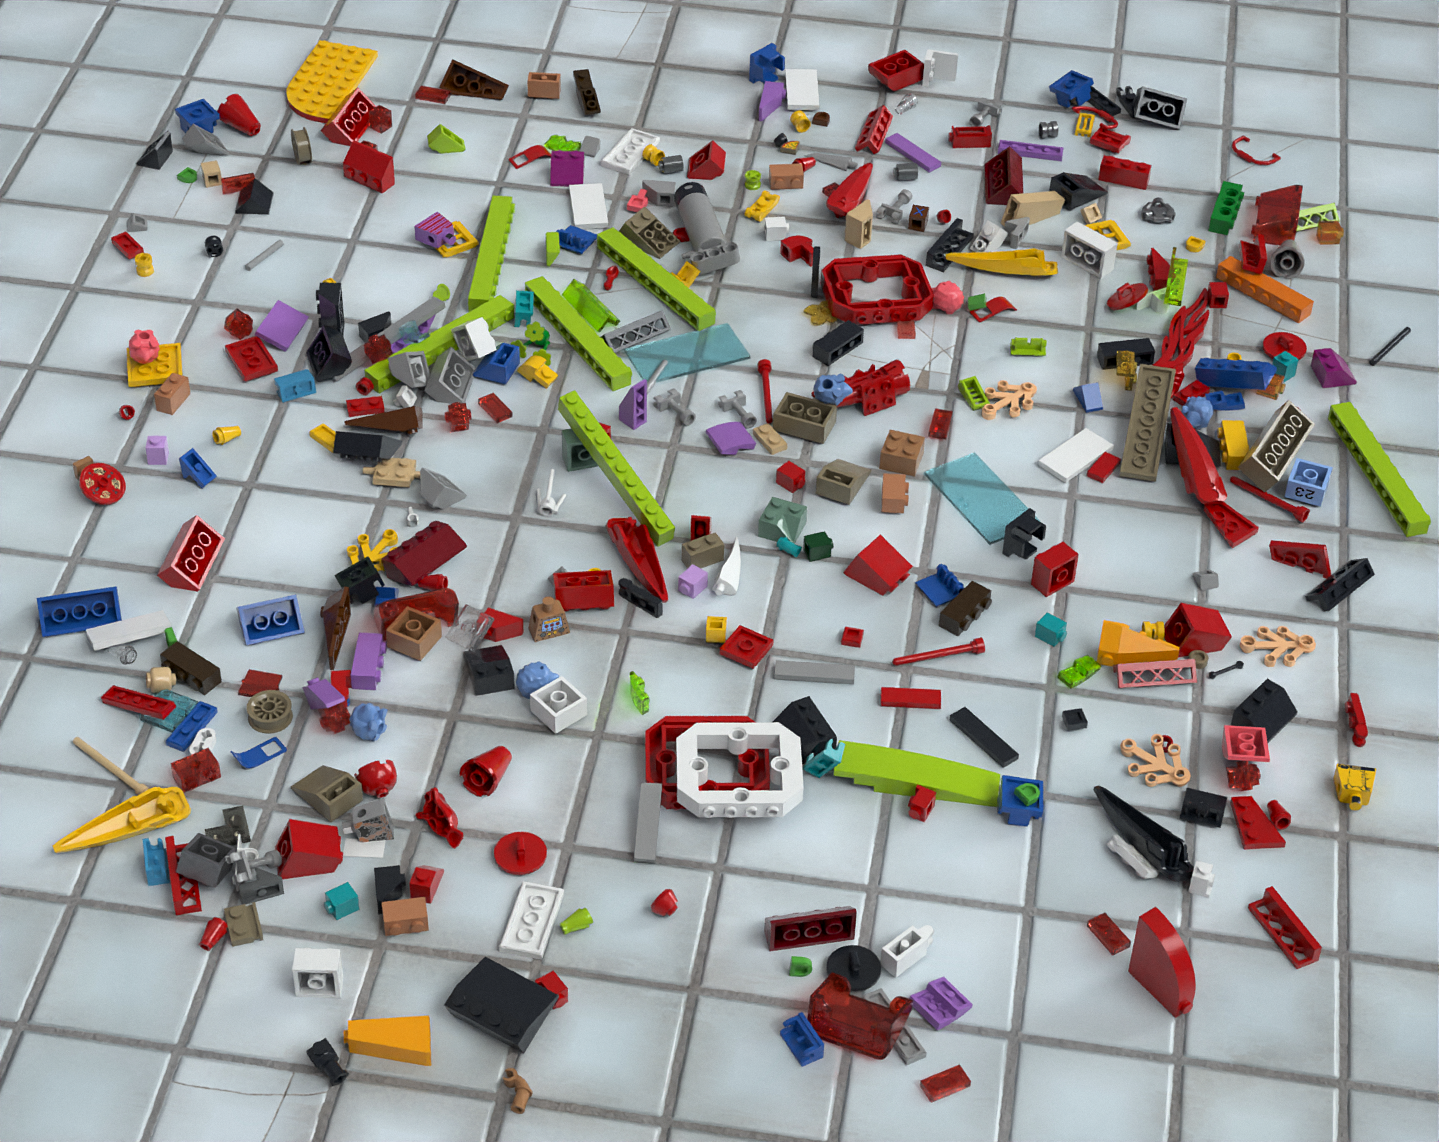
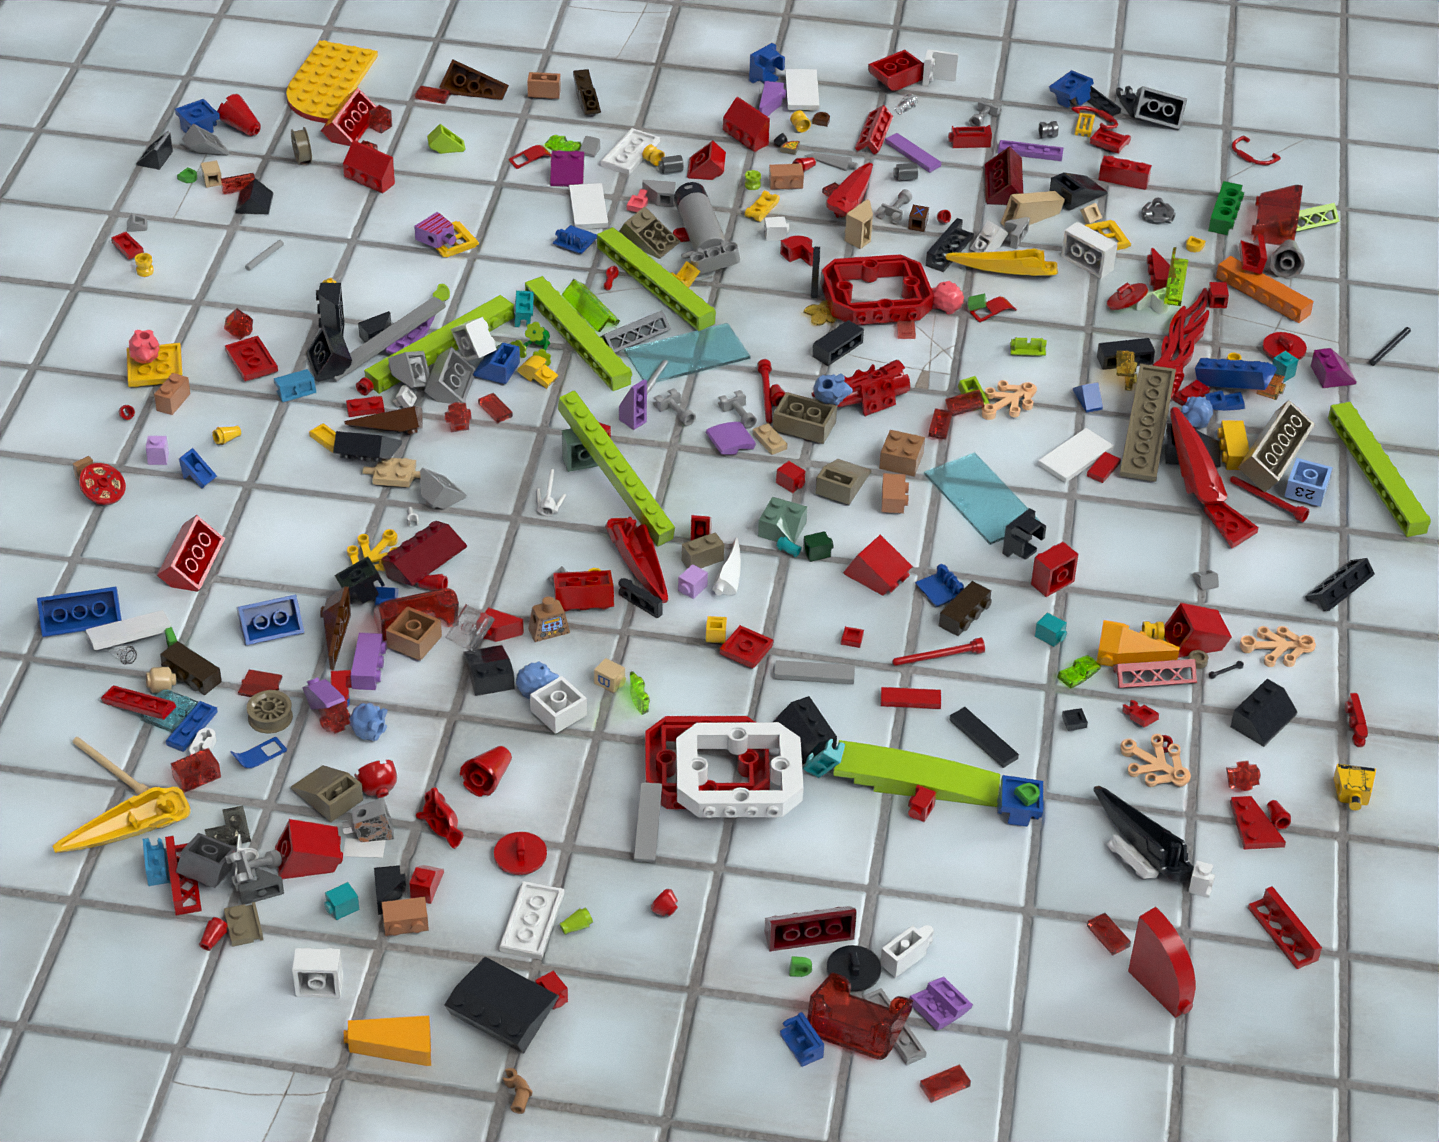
(211, 249): black wheel -> none
(281, 325): medium lavender tile -> none
(326, 1061): black connector -> none
(378, 348): clear red brick -> none
(411, 334): clear light blue panel -> none
(491, 251): lime brick -> none
(552, 247): lime slope -> none
(609, 675): none -> tan brick
(747, 125): none -> red slope
(777, 394): none -> red cone
(965, 402): none -> clear red plate
(1141, 715): none -> red plate
(1203, 807): black hinge -> none
(1245, 743): coral slope -> none
(1305, 555): red wing -> none
(1329, 232): clear orange brick -> none

